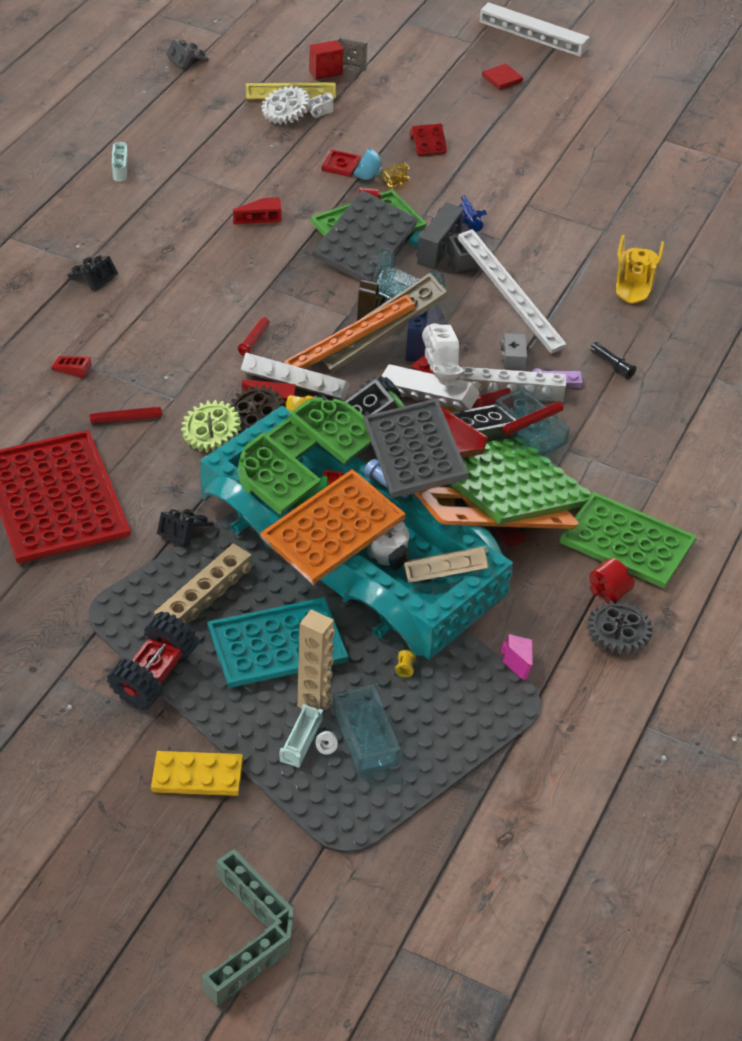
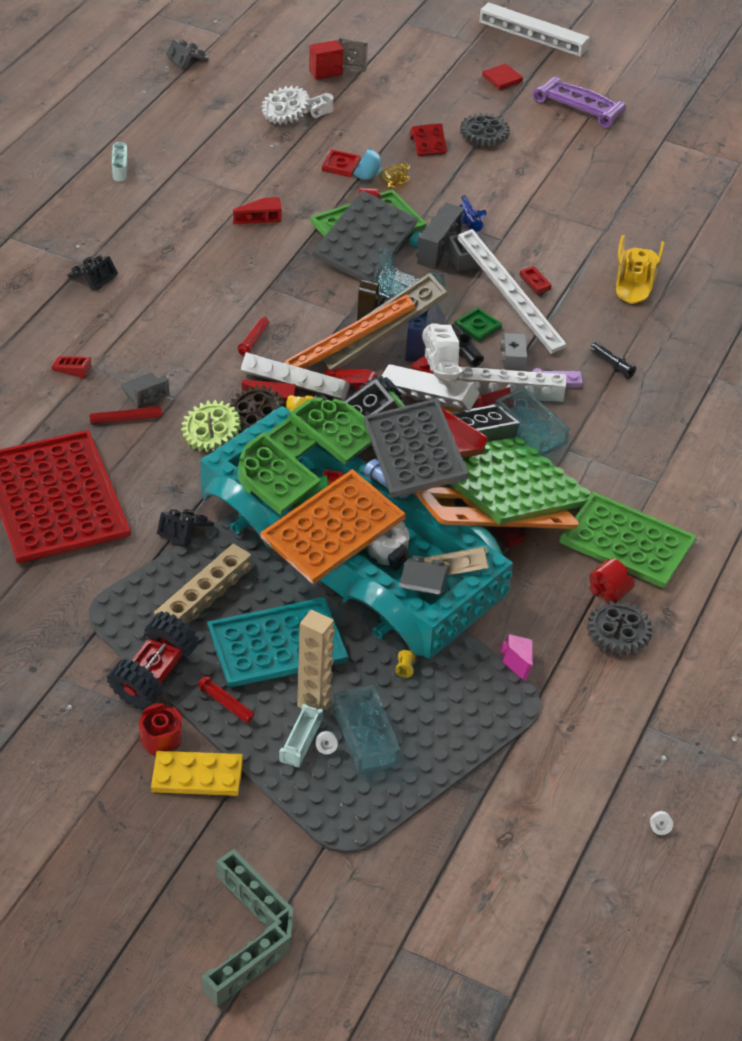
(146, 389): none -> dark grey bracket
(160, 728): none -> red brick
(206, 684): none -> red axle
(262, 90): light yellow plate -> none
(354, 377): none -> red door
(424, 575): none -> dark grey slope
(467, 348): none -> black piece
(478, 324): none -> green tile
(484, 129): none -> dark grey gear
(532, 418): red axle -> none
(535, 280): none -> red plate
(605, 115): none -> medium lavender piece
(661, 823): none -> white tile

